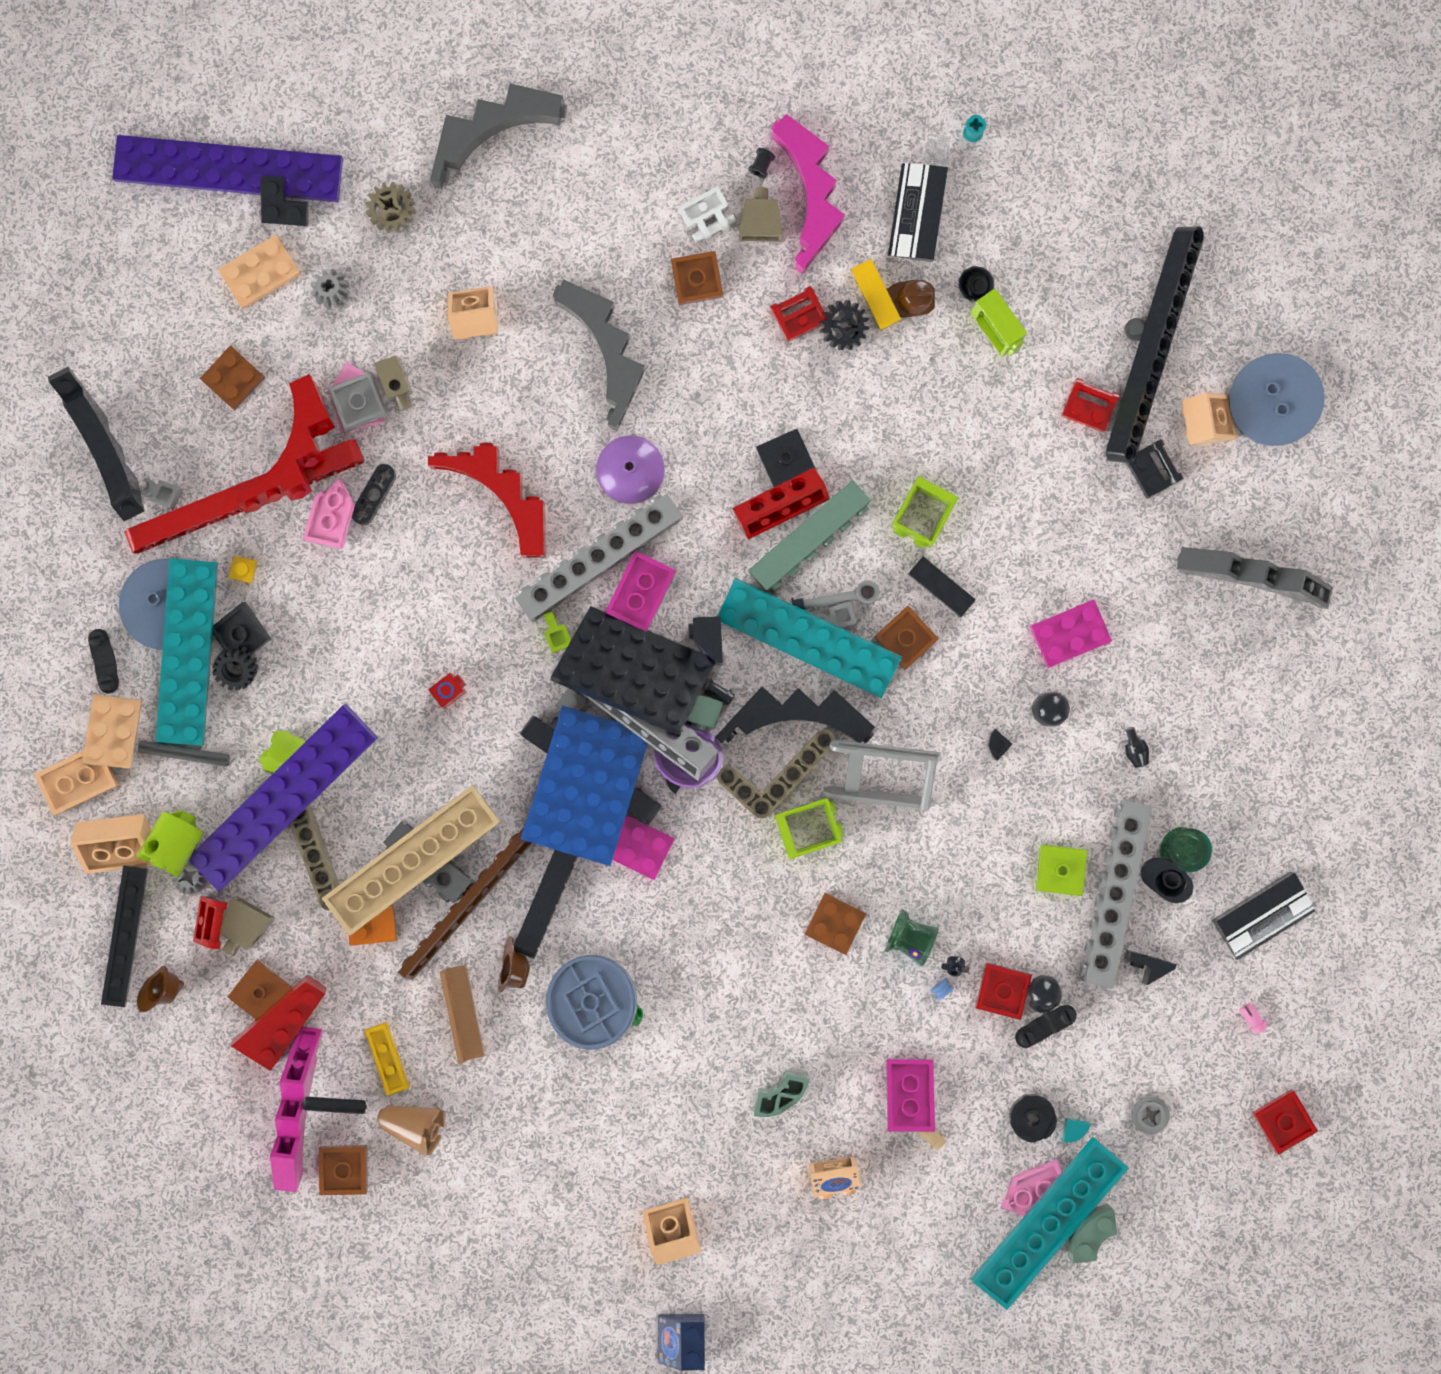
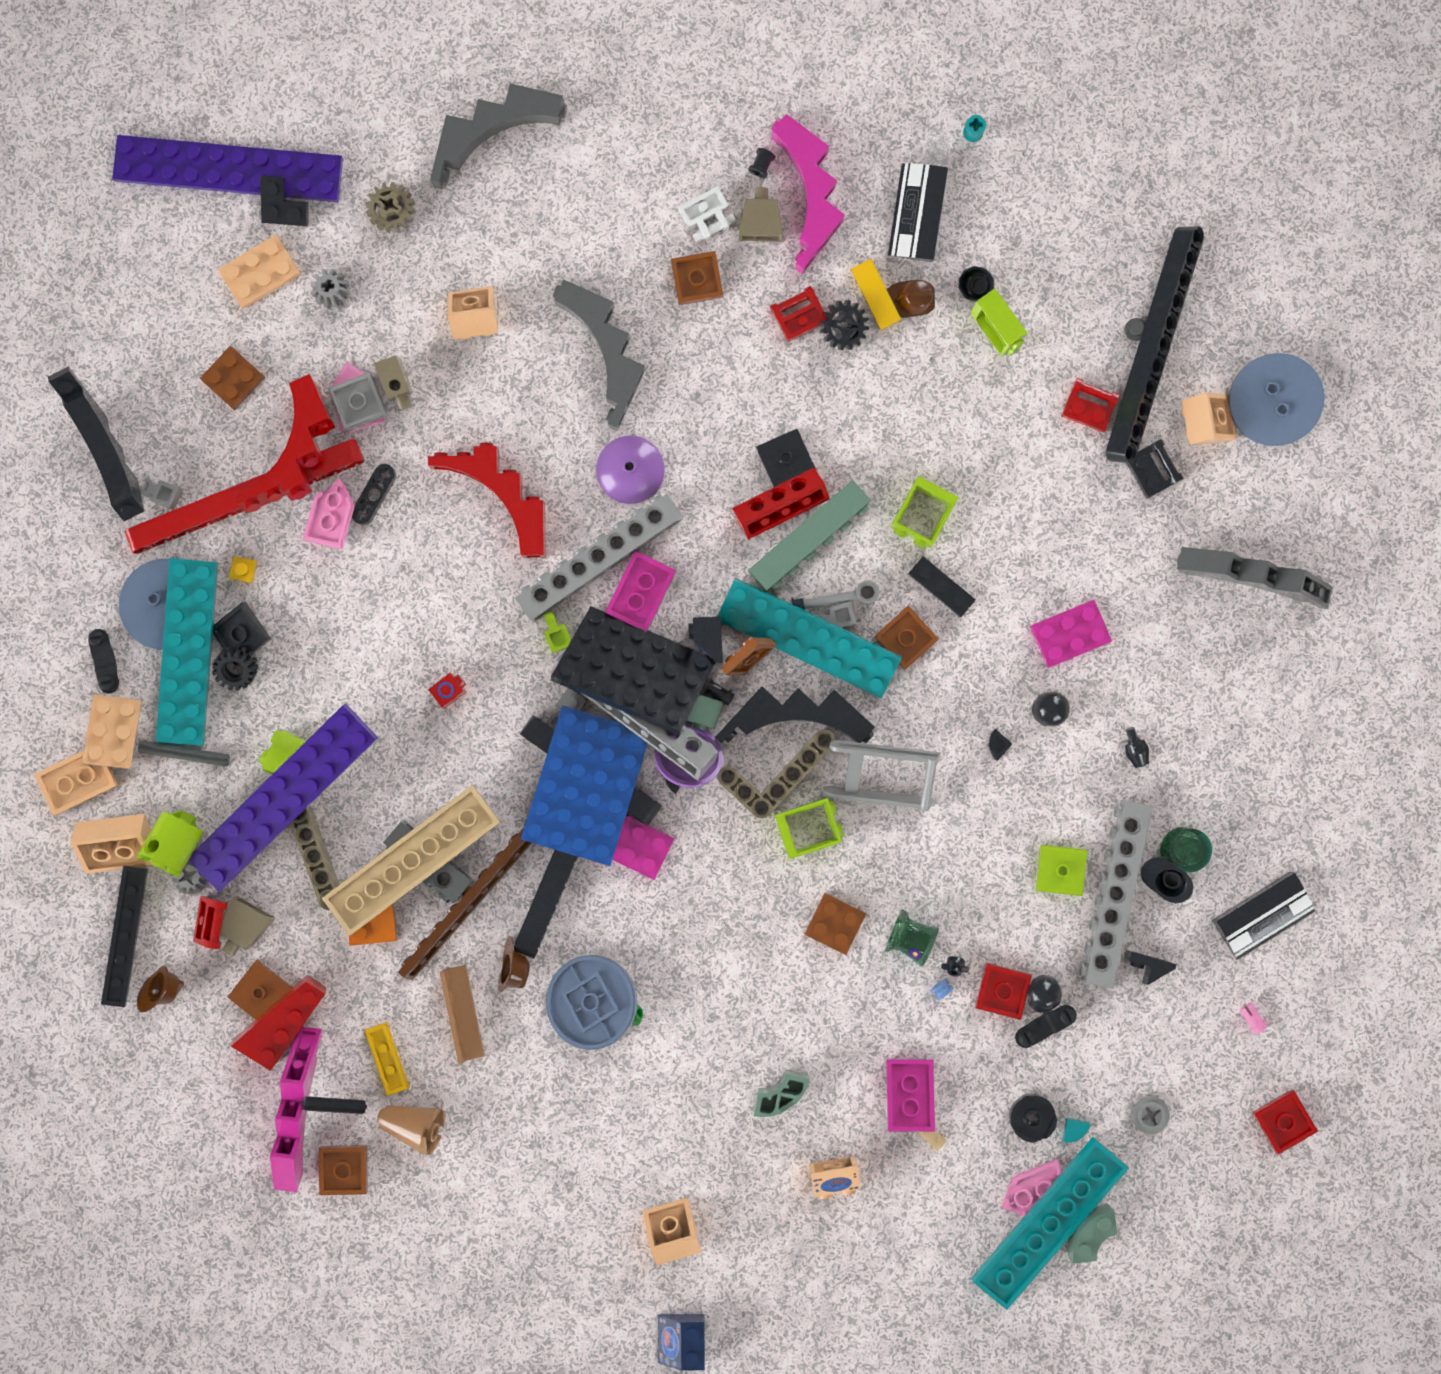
(750, 654): none -> dark orange plate

